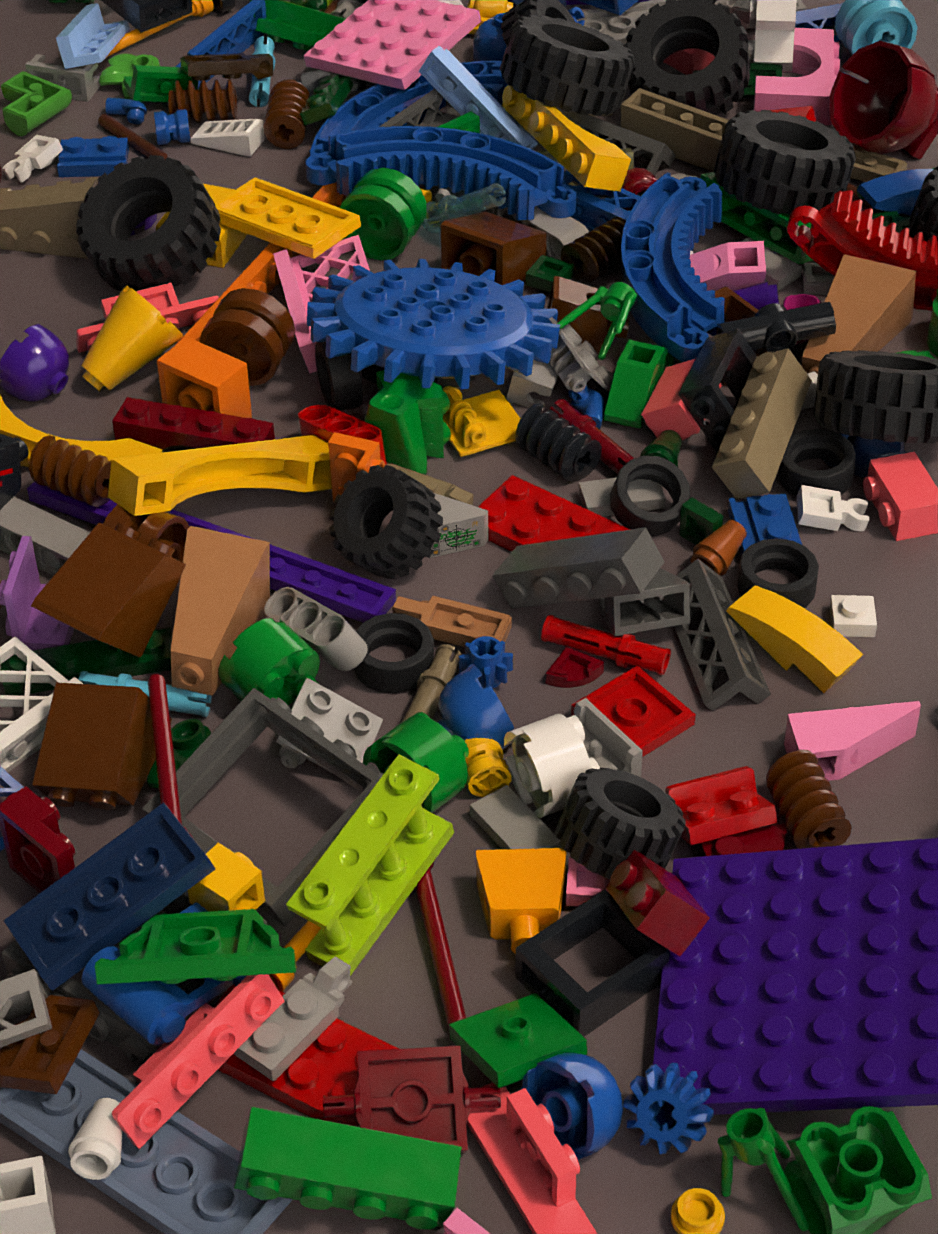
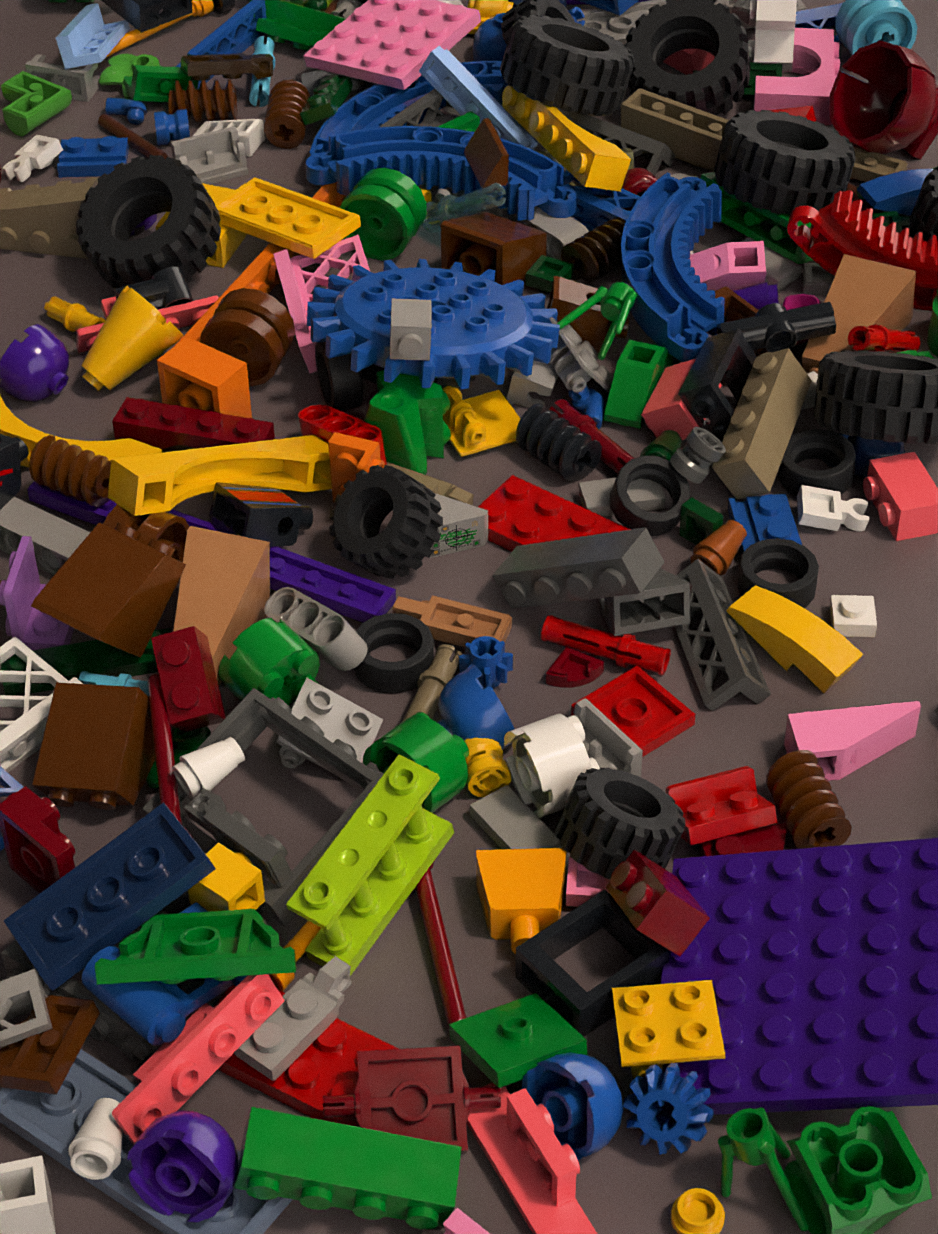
(71, 315): none -> yellow axle
(164, 290): none -> black piece
(184, 1165): none -> dark purple cylinder
(188, 679): none -> dark red brick
(207, 766): none -> white cone
(213, 155): none -> light grey hinge
(240, 836): none -> dark grey hinge
(258, 513): none -> black torso
(410, 329): none -> light grey brick
(487, 155): none -> reddish brown slope
(667, 1024): none -> yellow hinge
(697, 455): none -> dark grey wheel
(879, 338): none -> red pin

